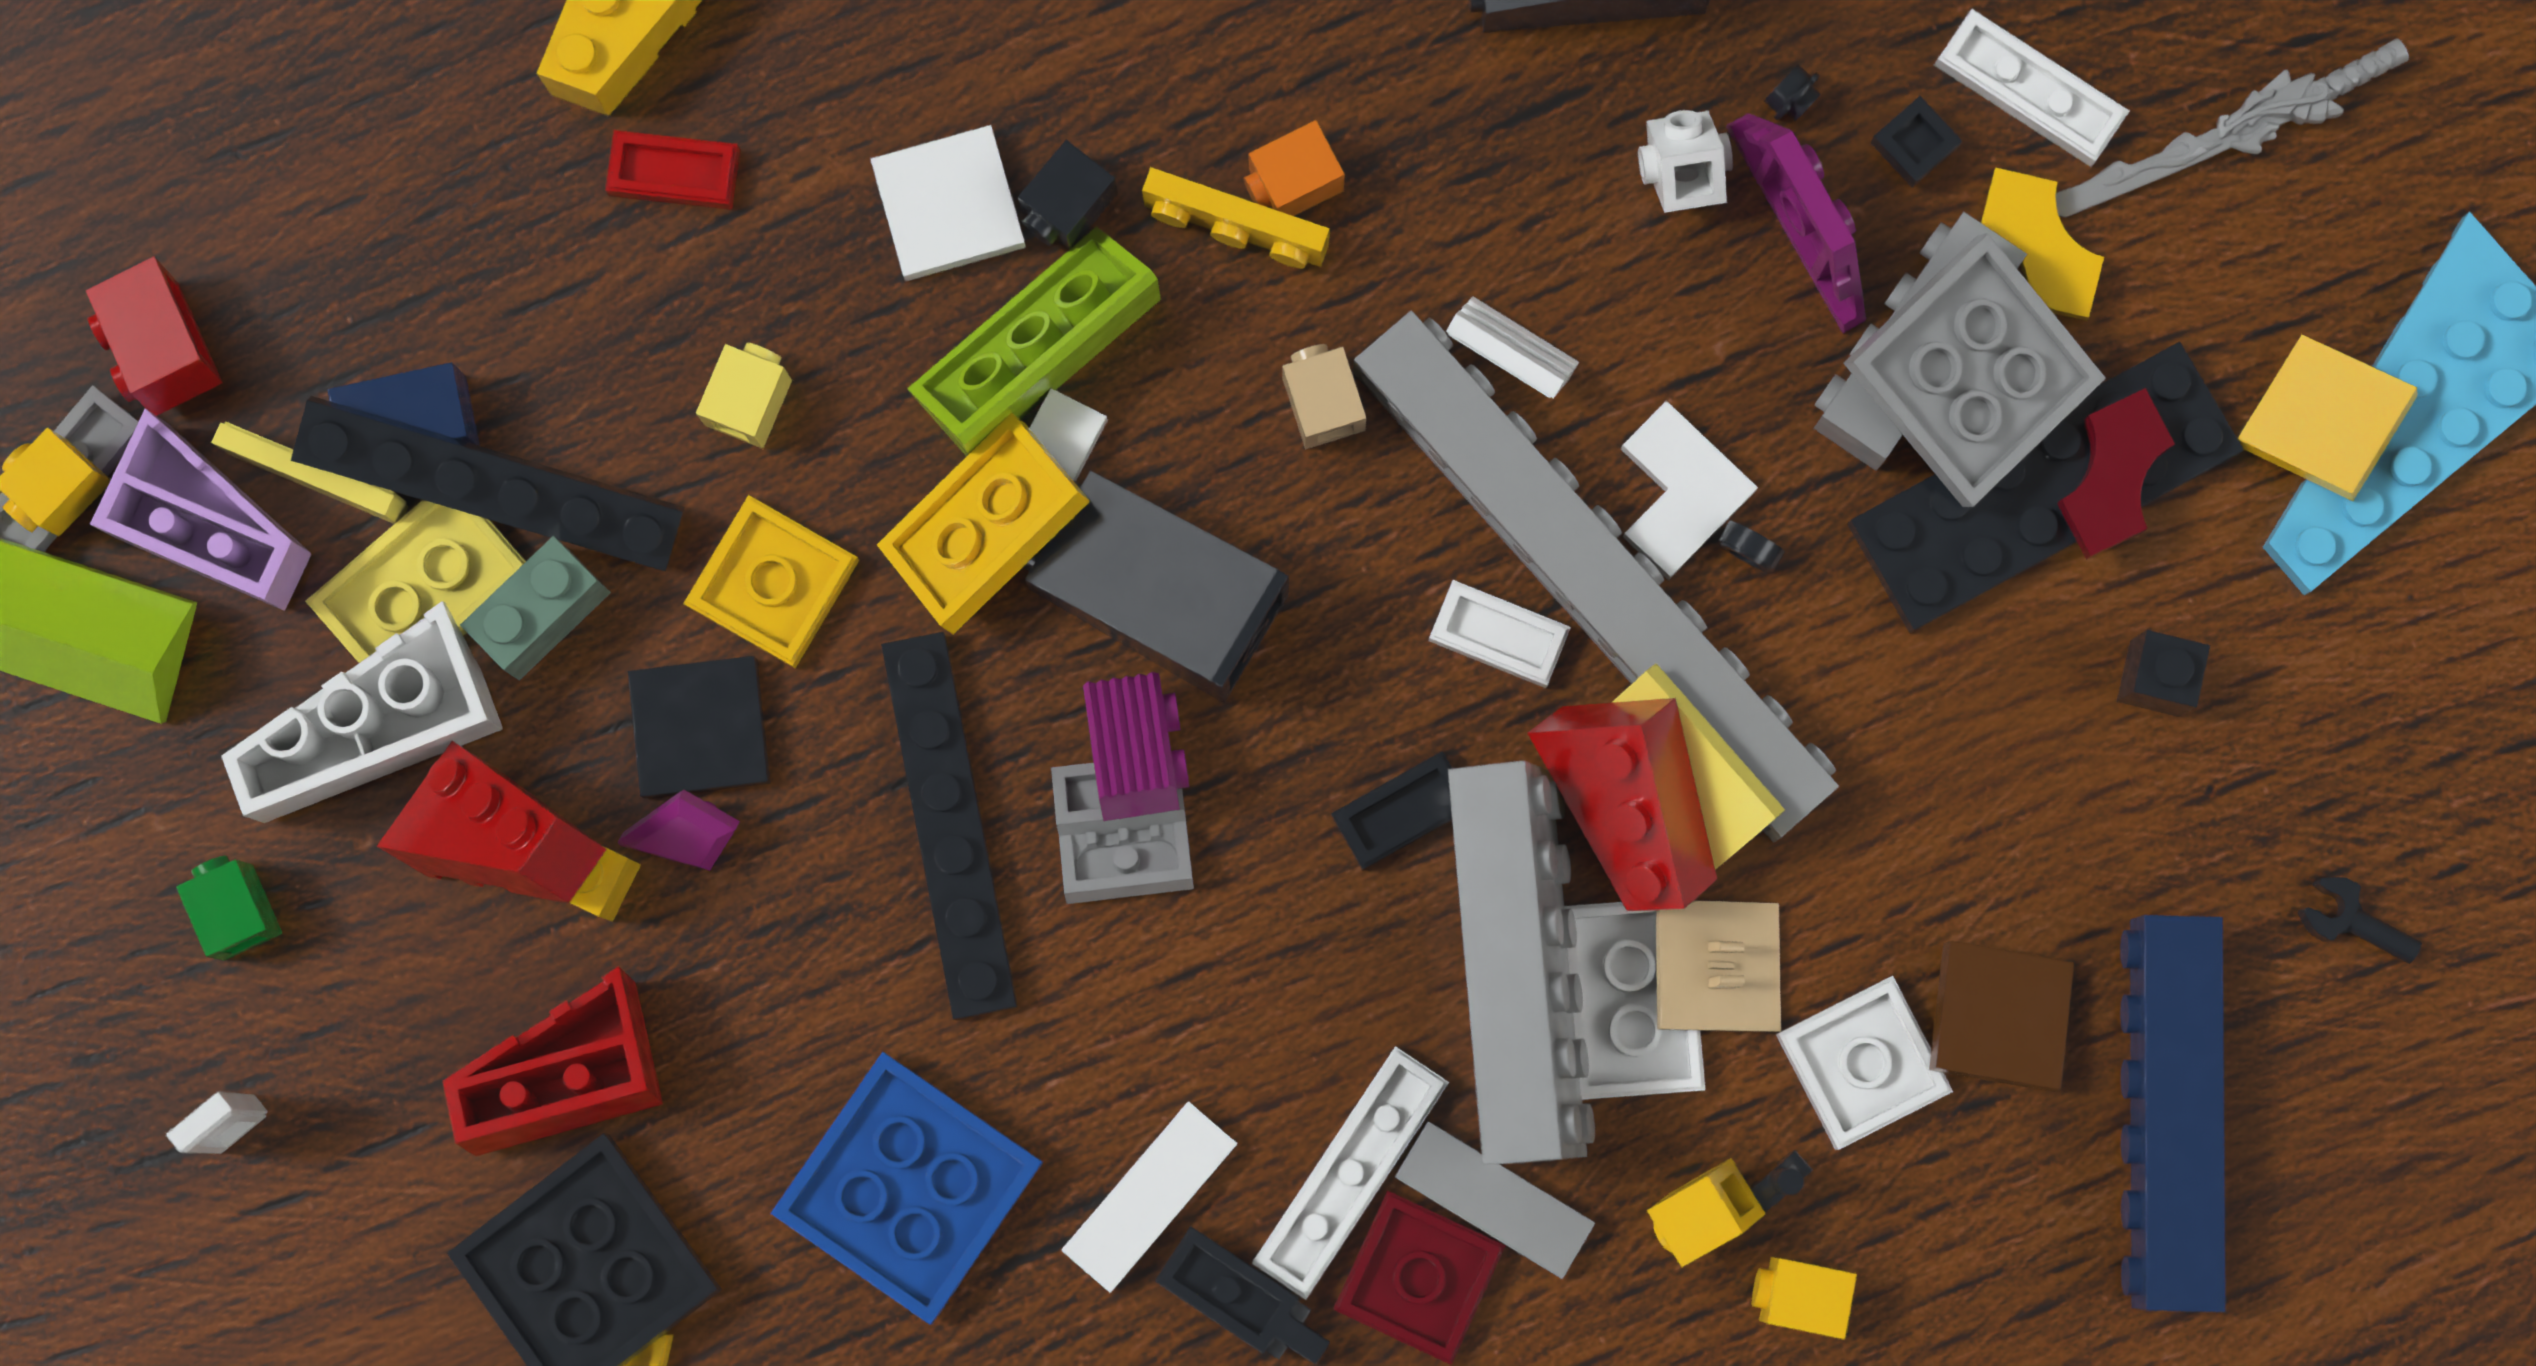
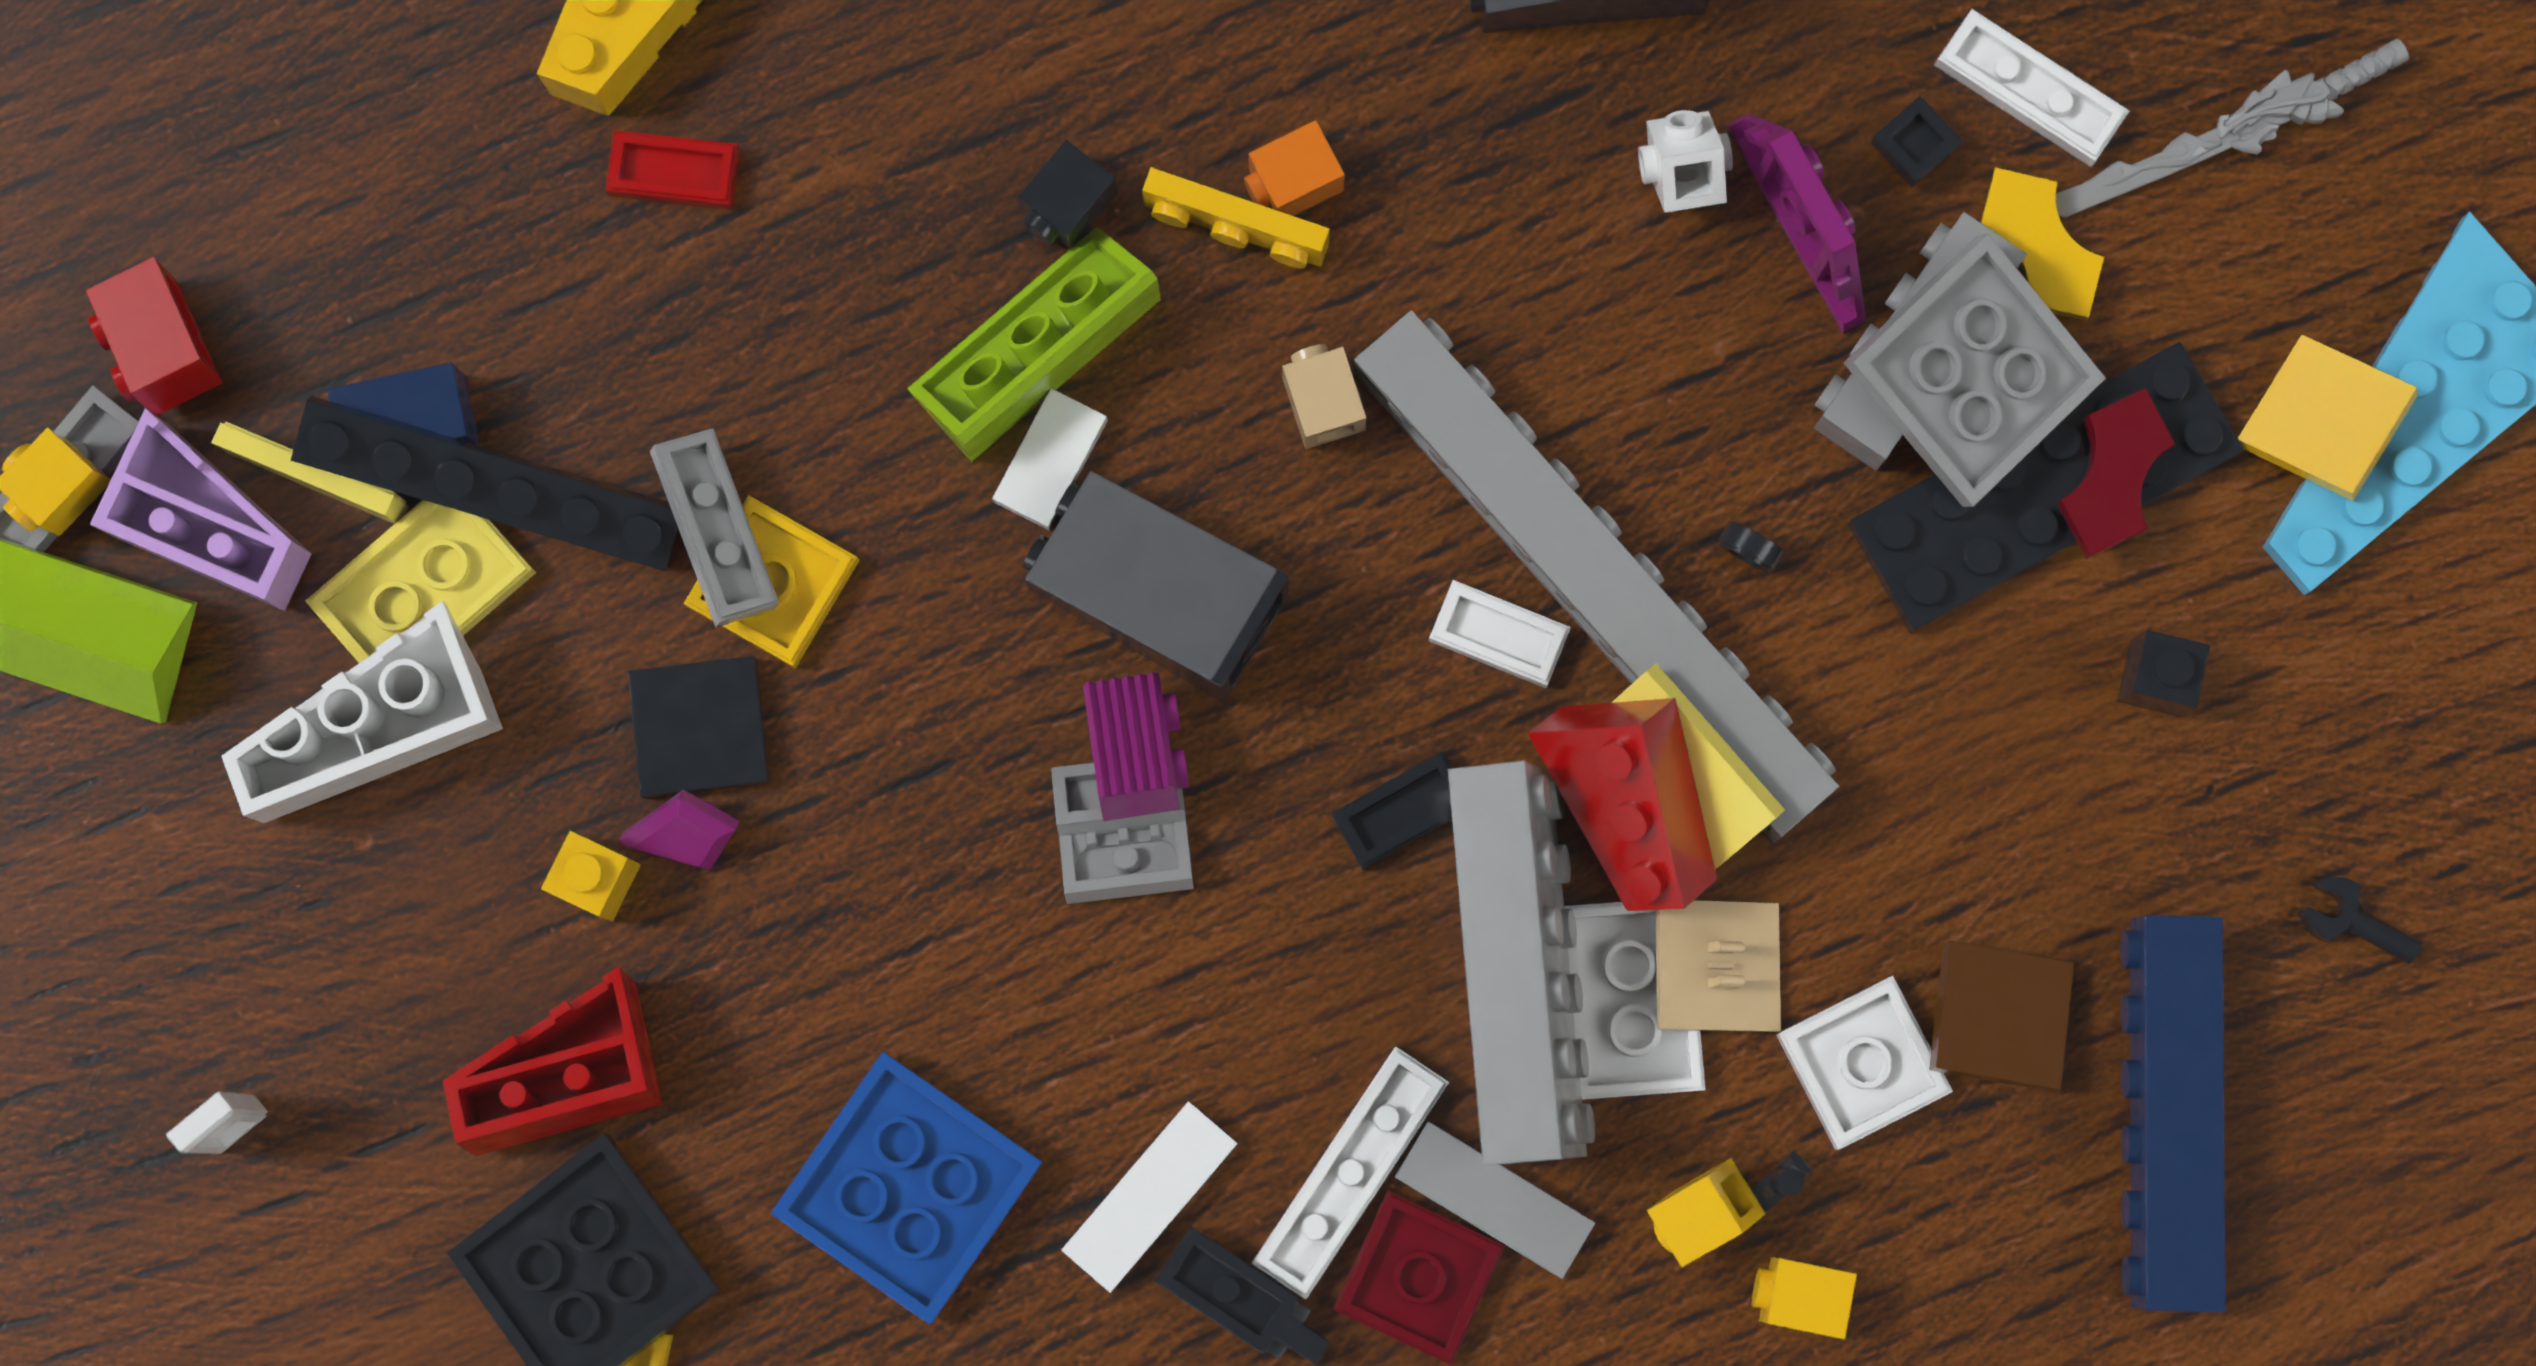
(228, 907): green brick -> none
(489, 831): red wedge -> none
(535, 608): sand green brick -> none
(714, 527): none -> light grey tile
(745, 393): light yellow brick -> none
(948, 203): white tile -> none
(949, 826): black plate -> none
(982, 523): yellow plate -> none
(1512, 347): white tile -> none
(1698, 487): white tile -> none
(1793, 94): black plate -> none

